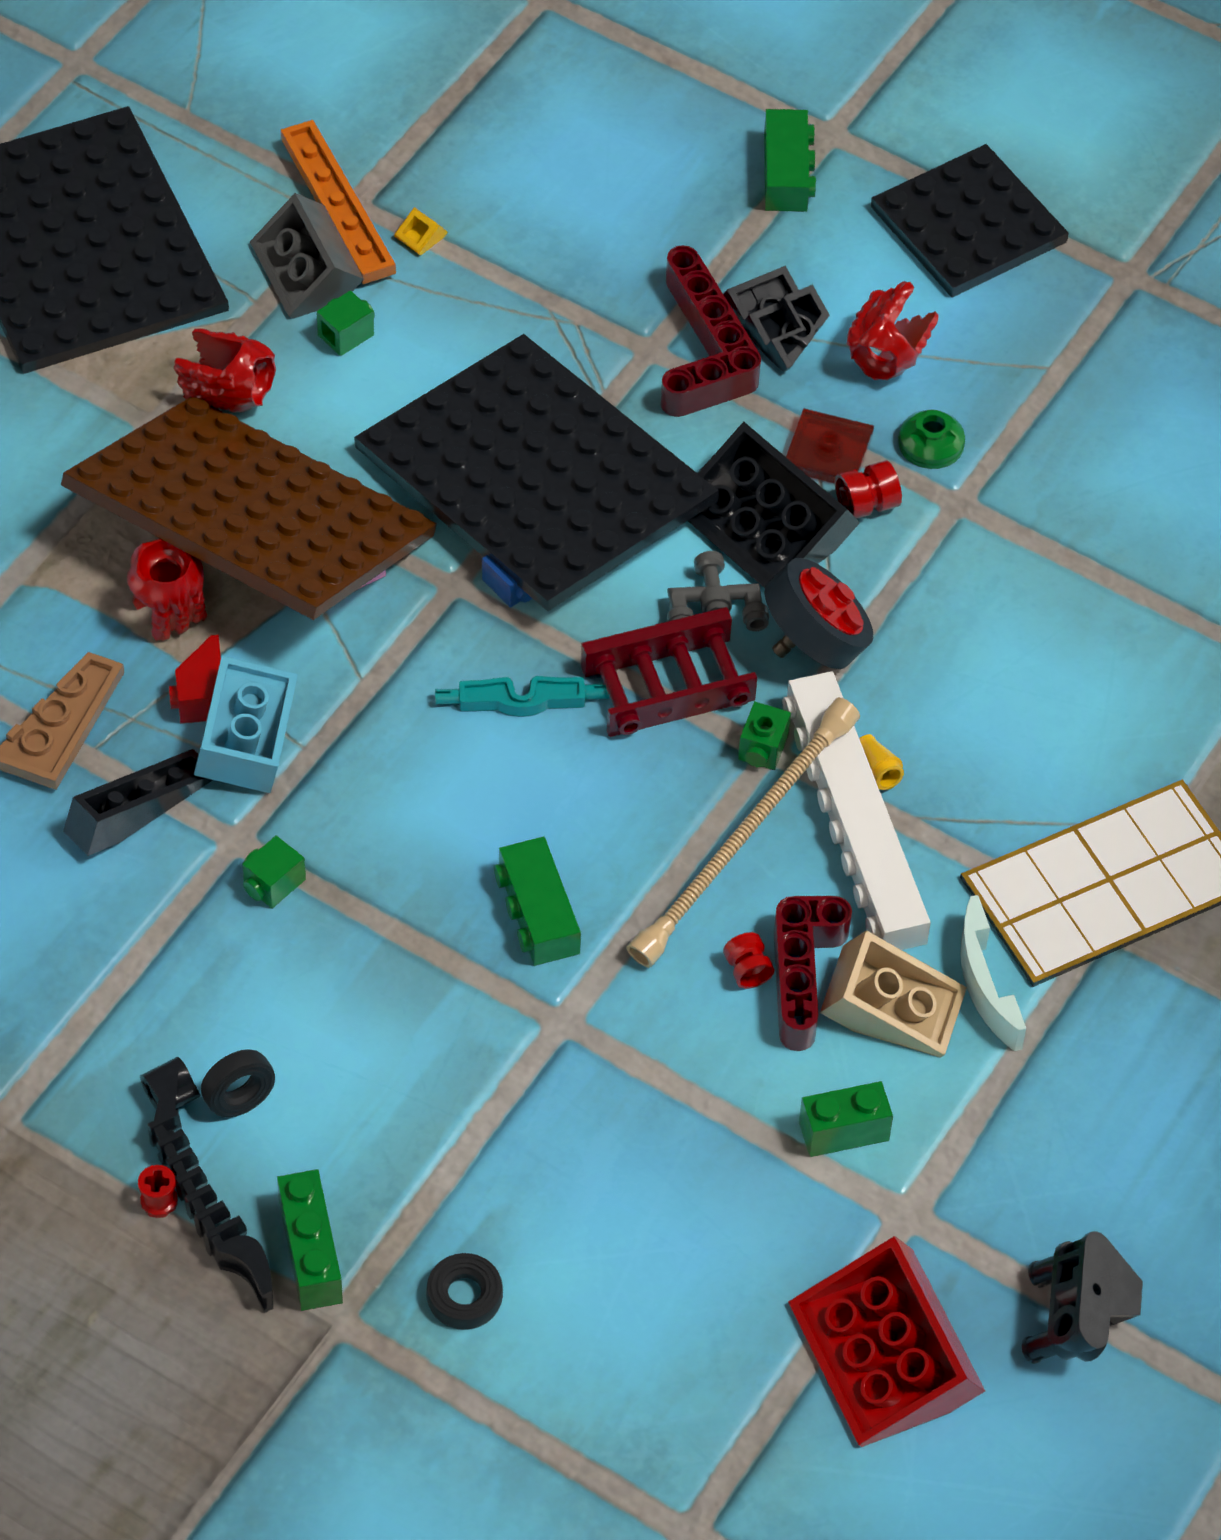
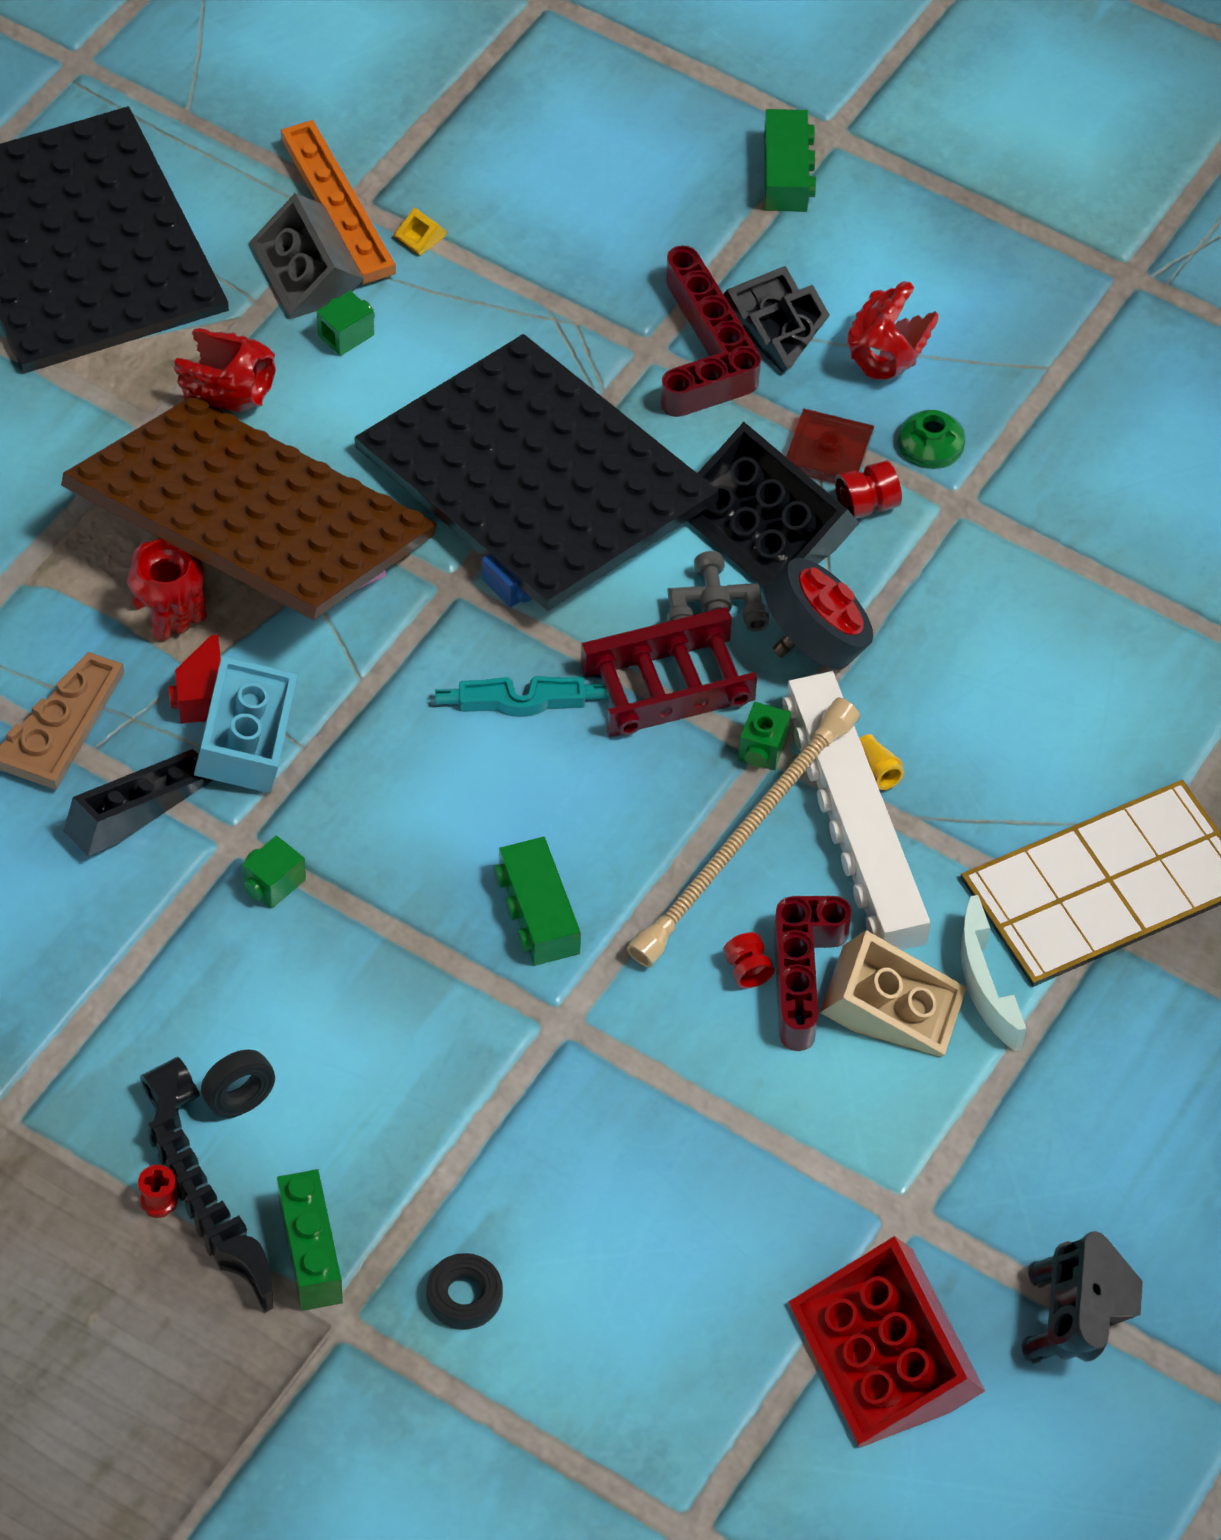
(845, 1119): green brick -> none
(969, 220): black plate -> none

